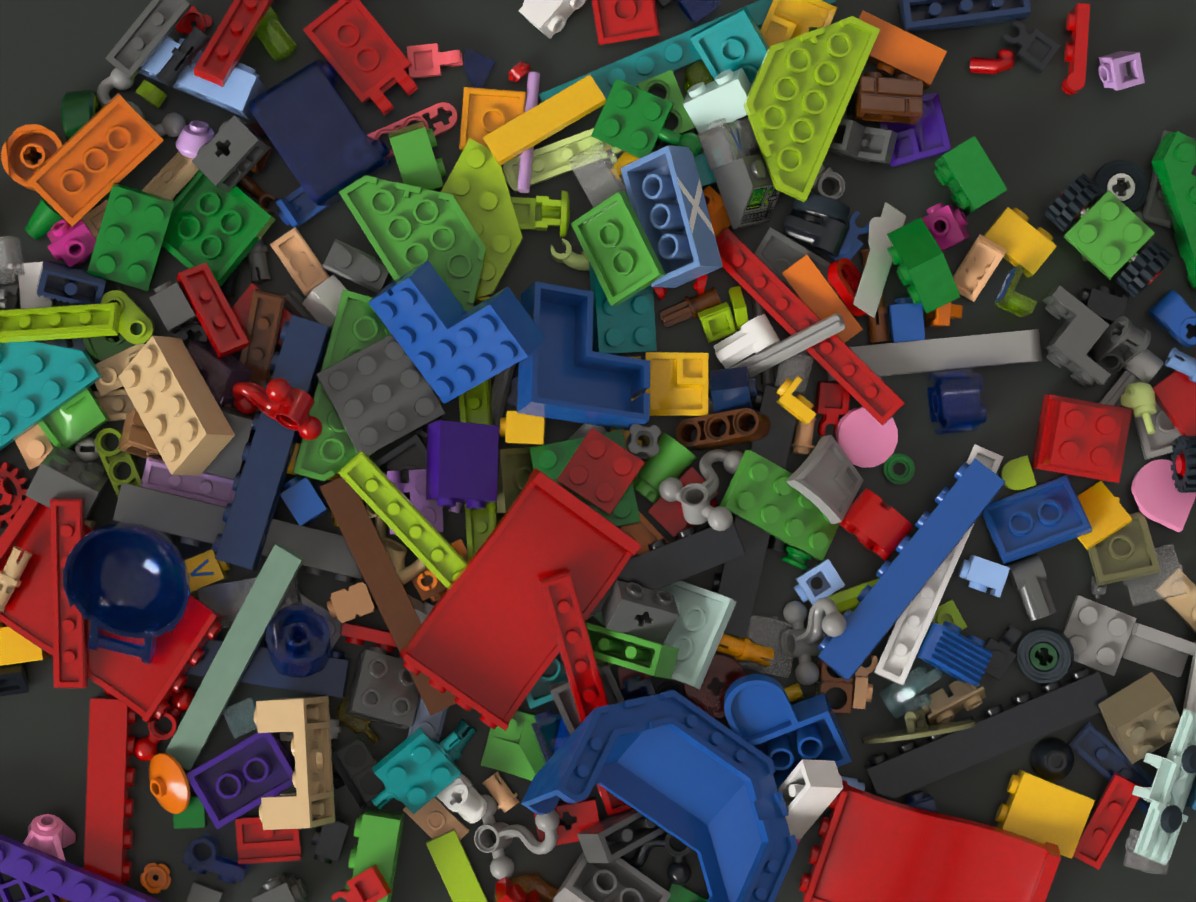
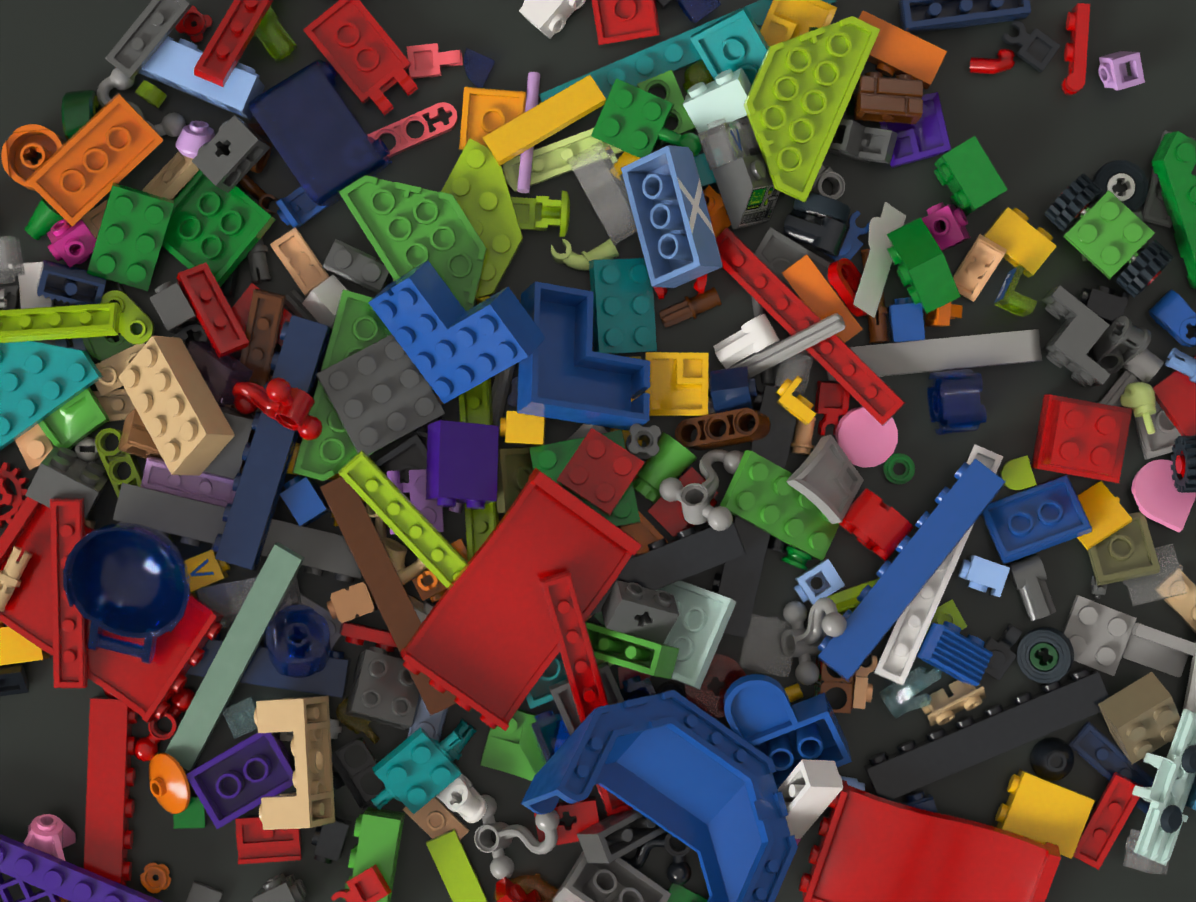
(182, 57): black pin -> none
(228, 869): clear blue plate -> none
(415, 156): bright green brick -> none
(501, 792): light nougat pin -> none
(519, 72): red piece -> none
(618, 248): bright green plate -> none
(717, 322): lime tile -> none
(739, 306): lime tile -> none
(744, 649): light orange pin -> none
(923, 730): olive shield -> none

